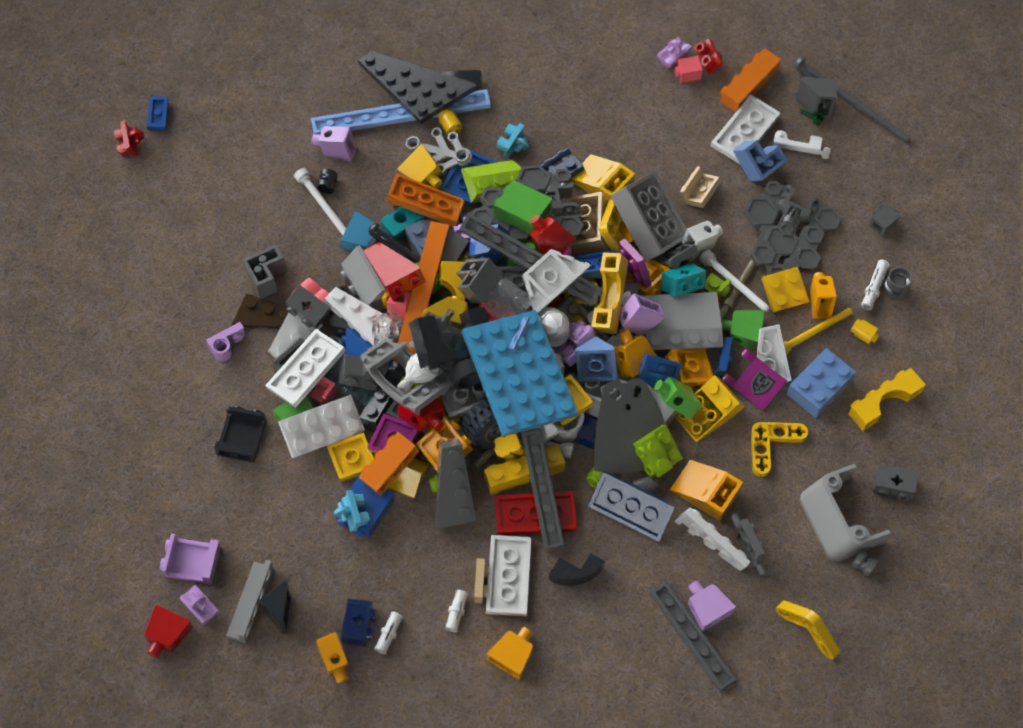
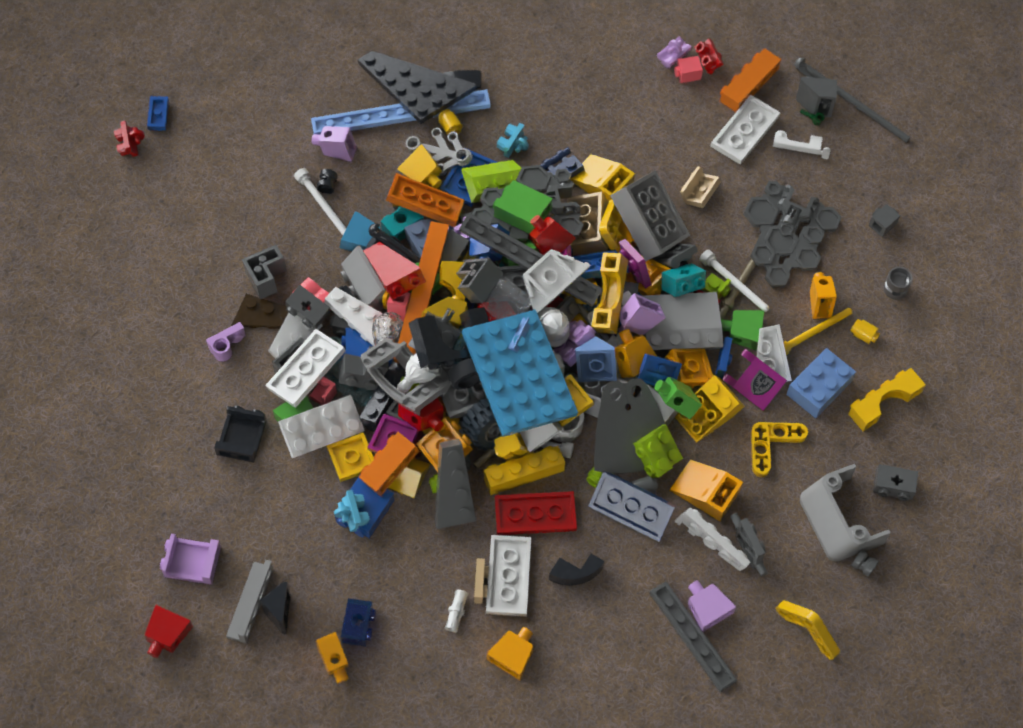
(199, 605): lavender hips -> none
(394, 621): white pin -> none
(542, 489): dark grey tile -> none
(587, 433): clear blue brick -> none
(703, 236): white torso -> none
(757, 161): medium blue brick -> none
(785, 289): yellow plate -> none
(872, 291): white pin -> none

